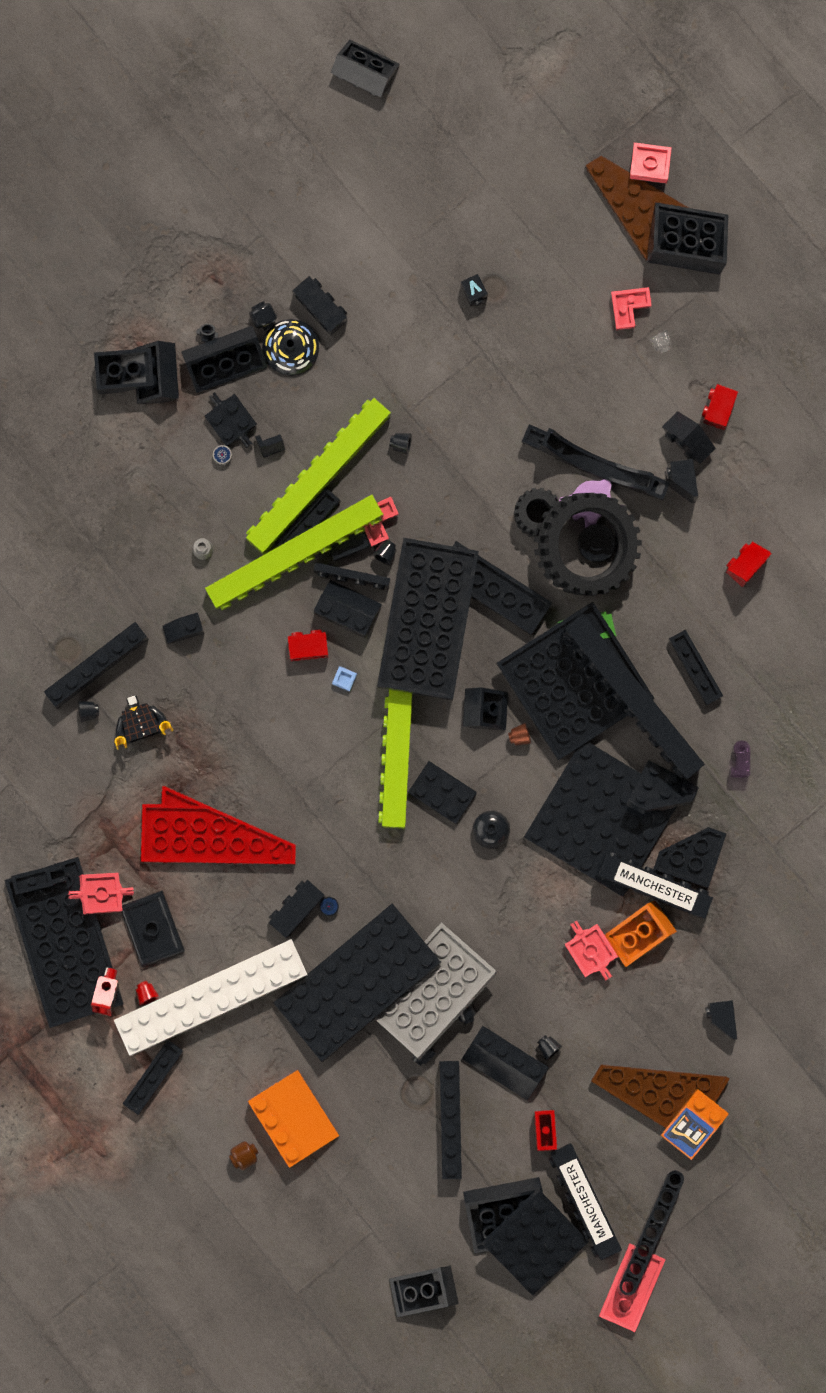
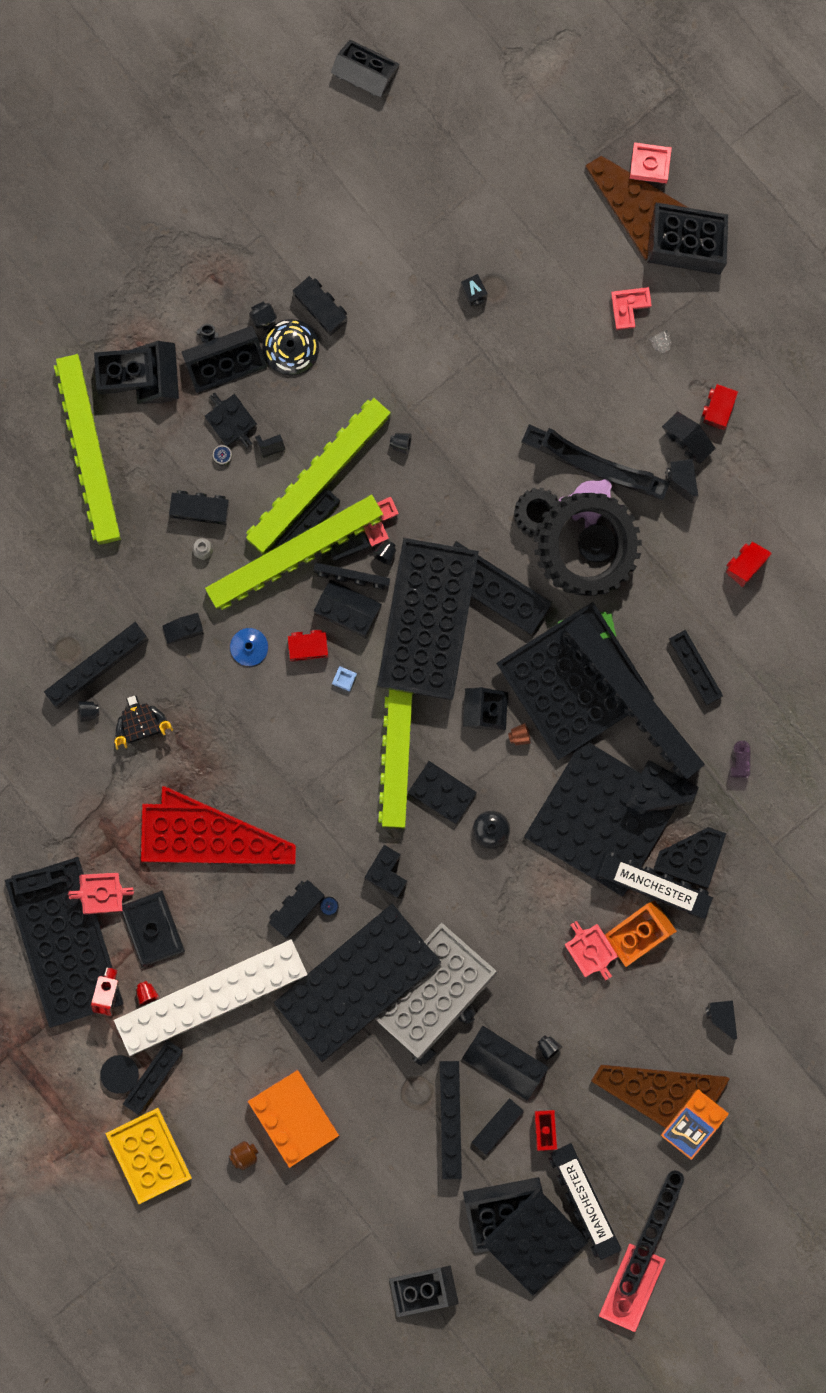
(88, 449): none -> lime brick
(119, 1074): none -> black tile
(148, 1155): none -> yellow plate
(199, 507): none -> black brick
(256, 653): none -> blue dish
(381, 872): none -> black brick
(497, 1126): none -> black tile

